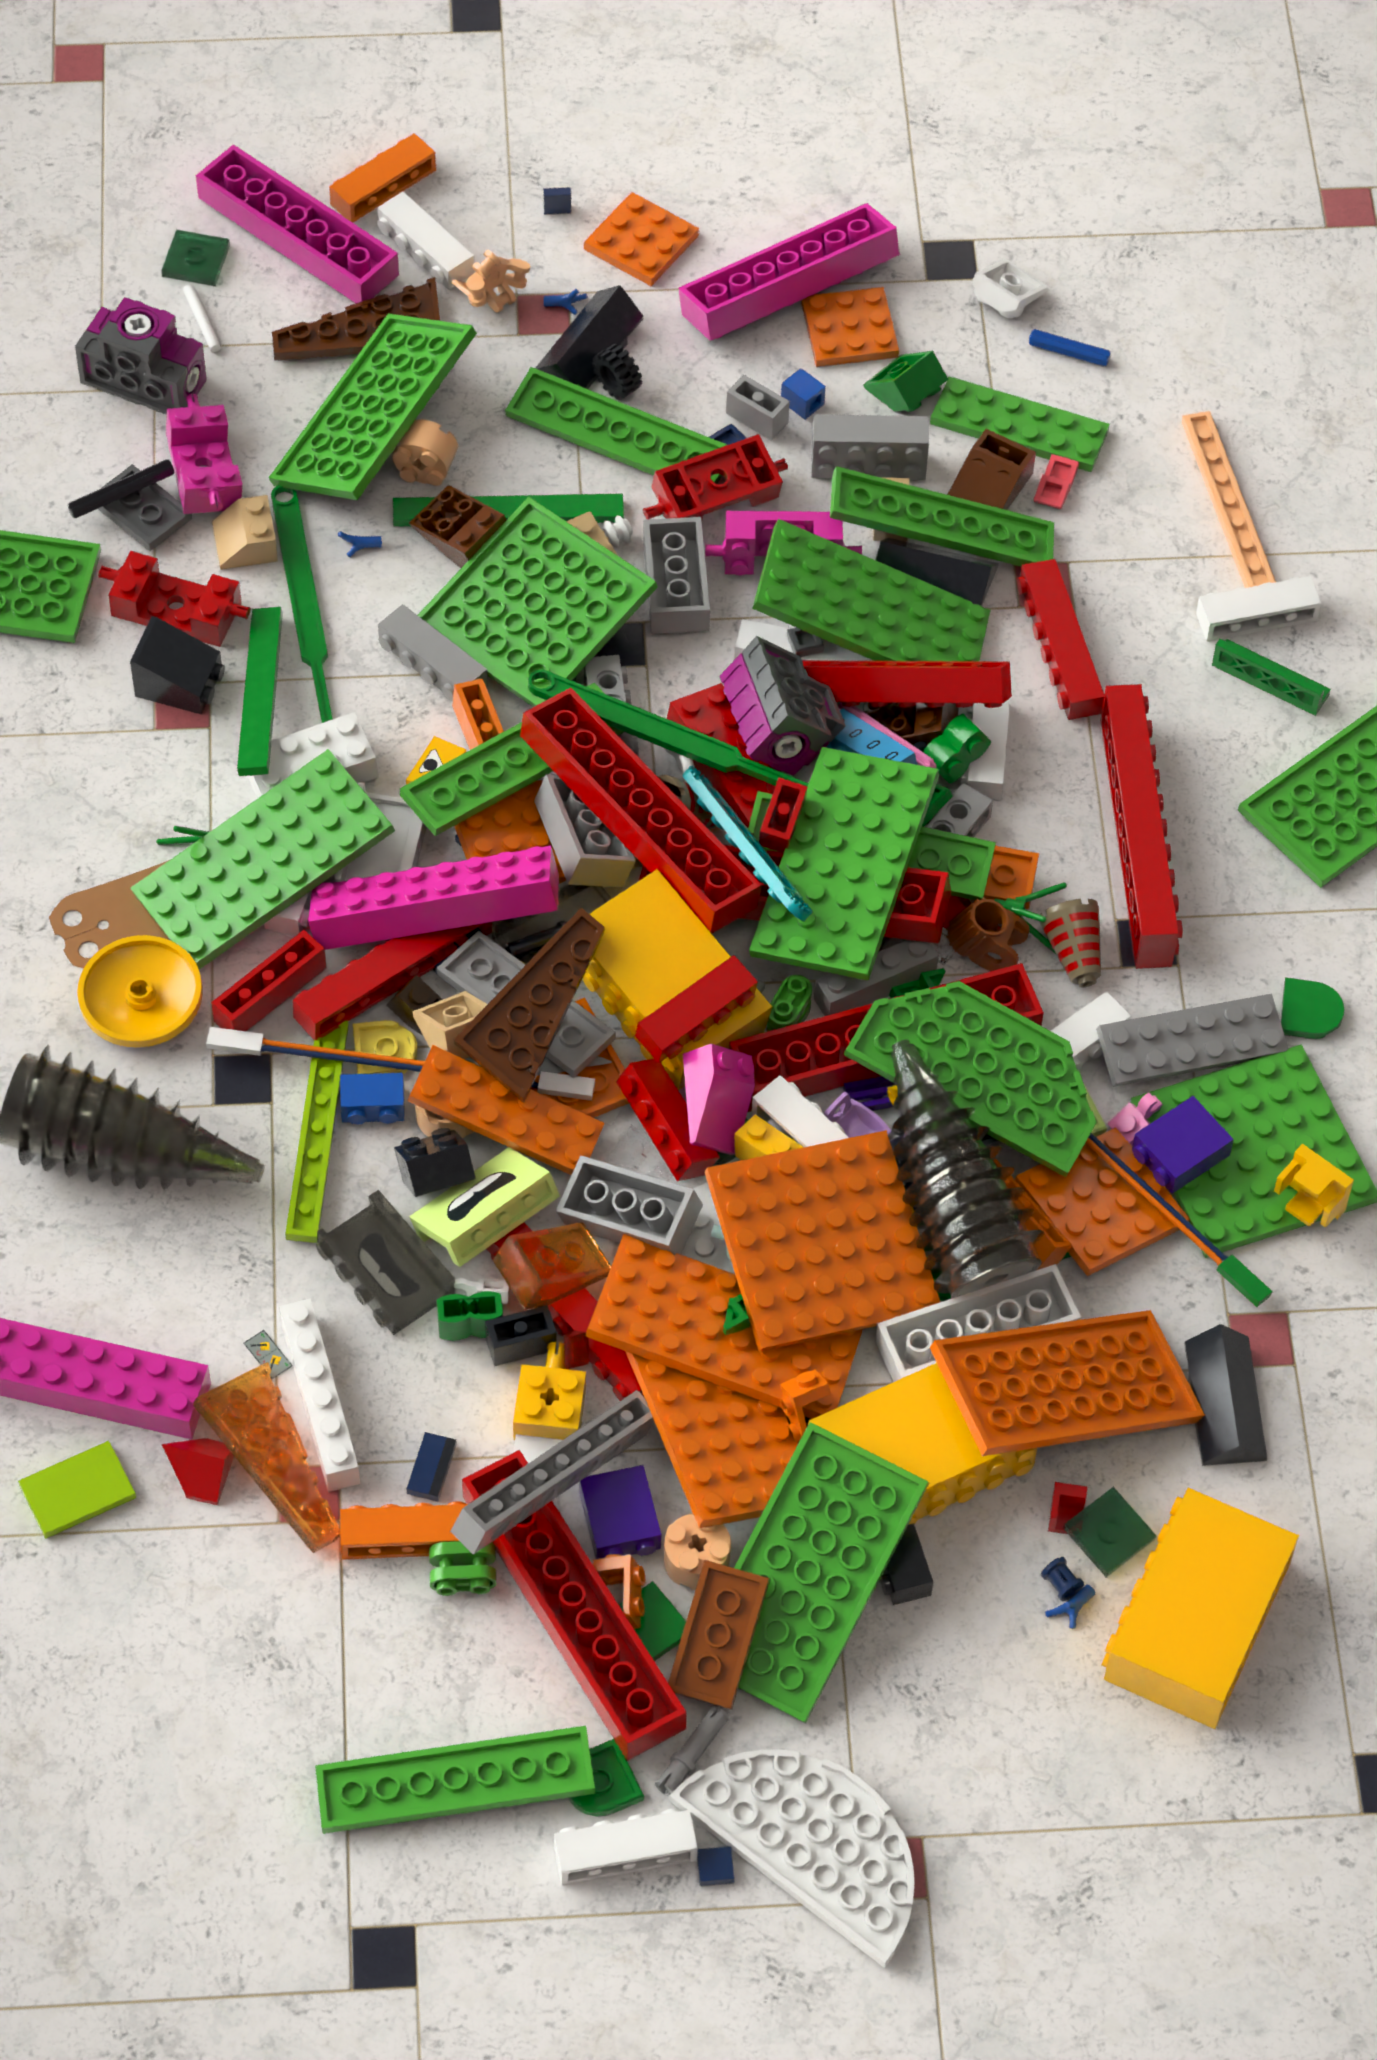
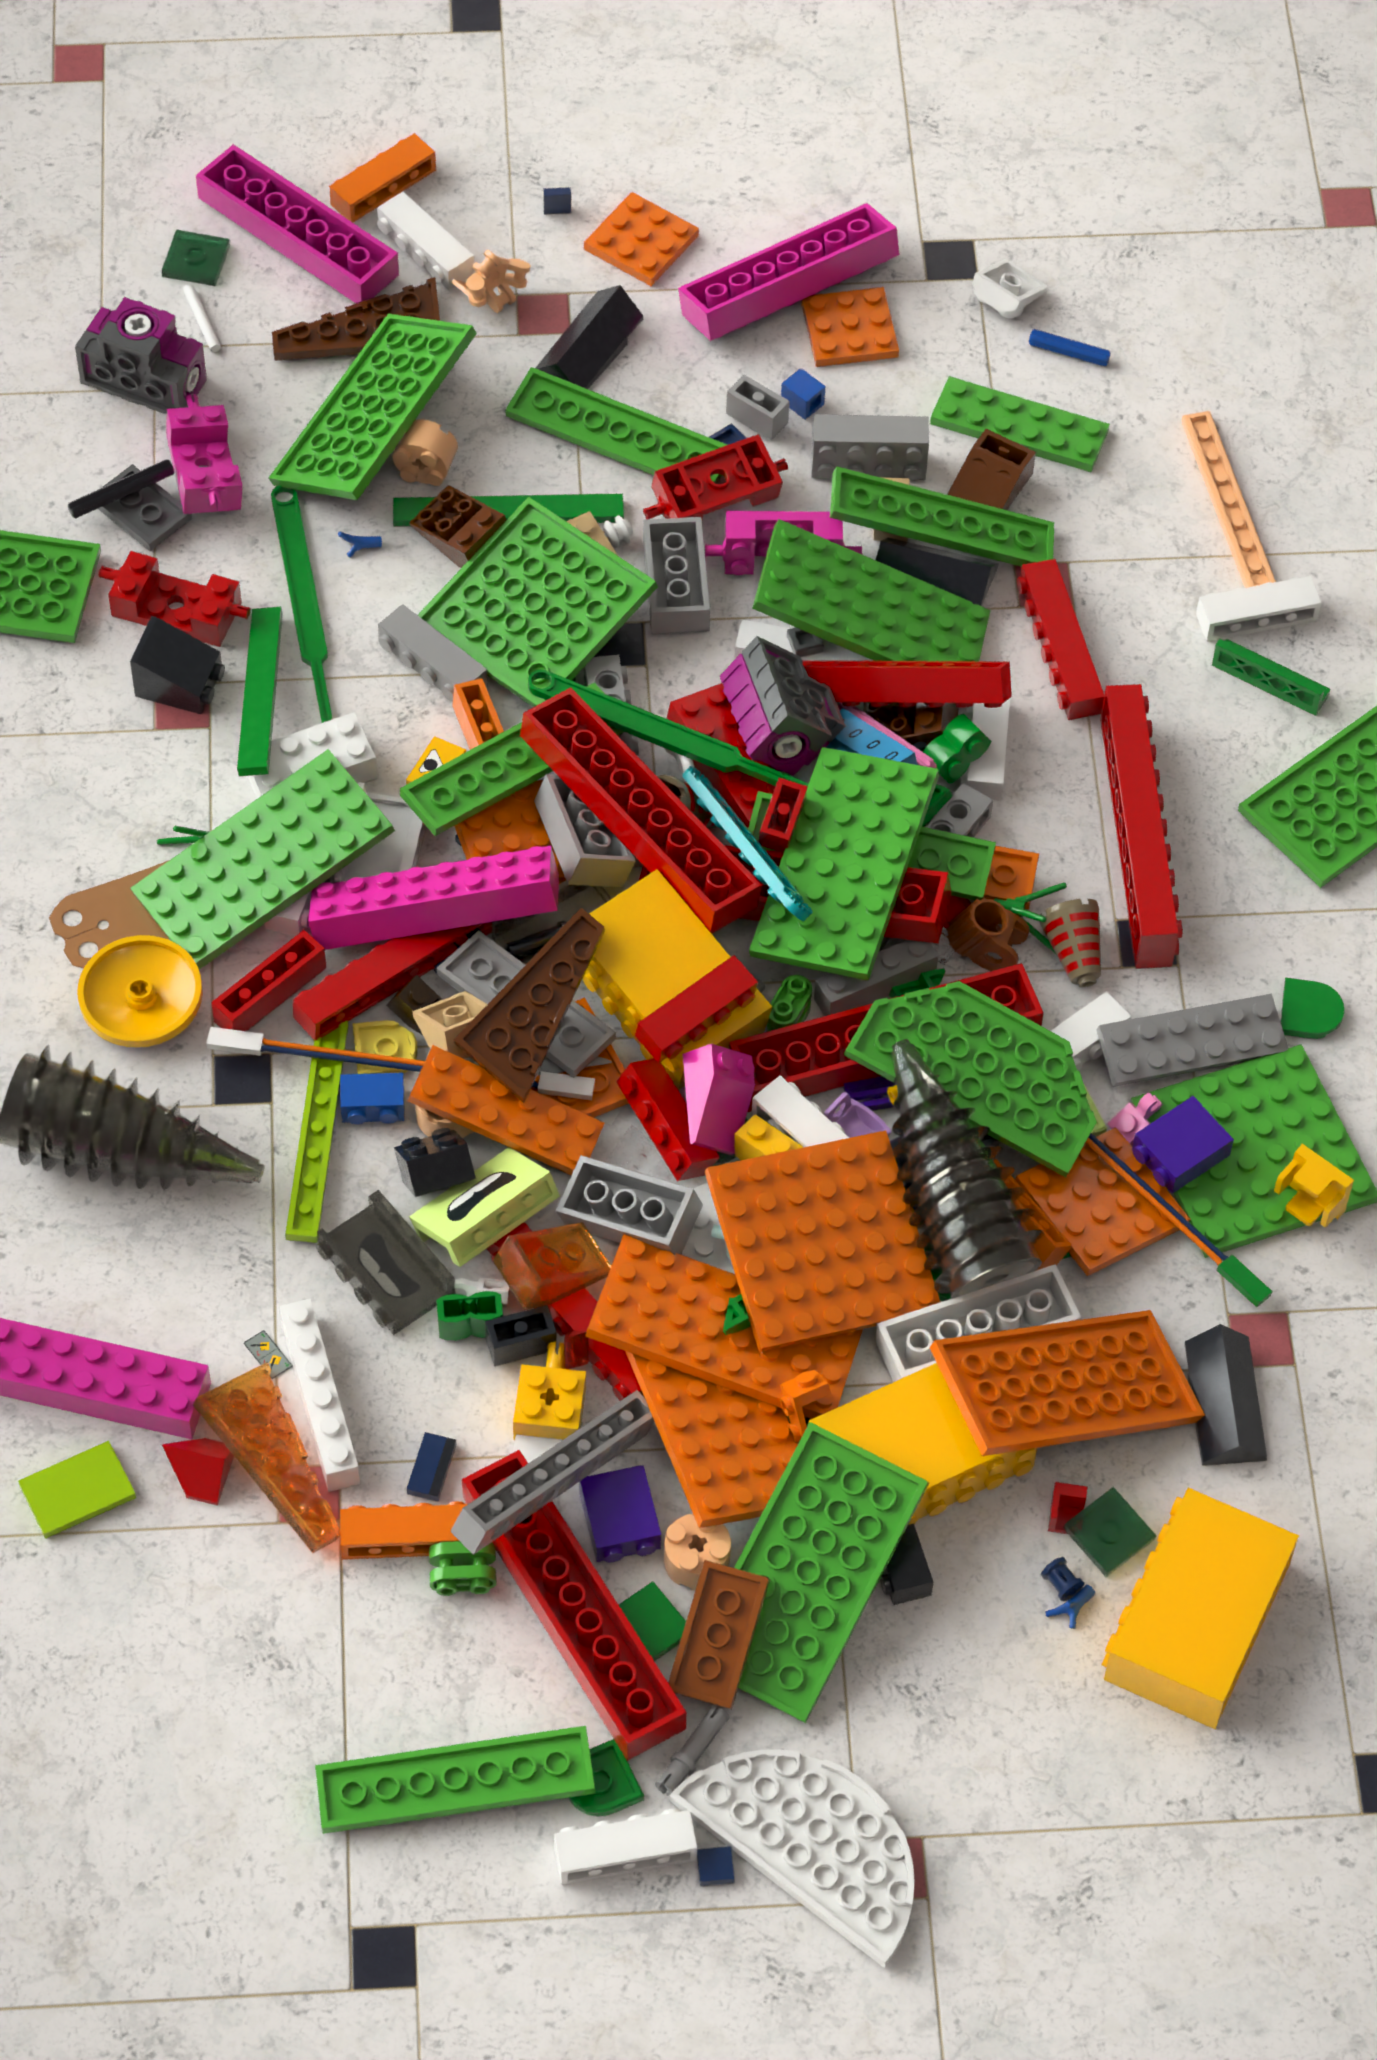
(245, 533): tan slope -> none
(564, 300): blue bar -> none
(617, 371): black tyre -> none
(624, 1569): orange bracket -> none
(907, 381): green slope -> none
(1056, 481): coral slope -> none

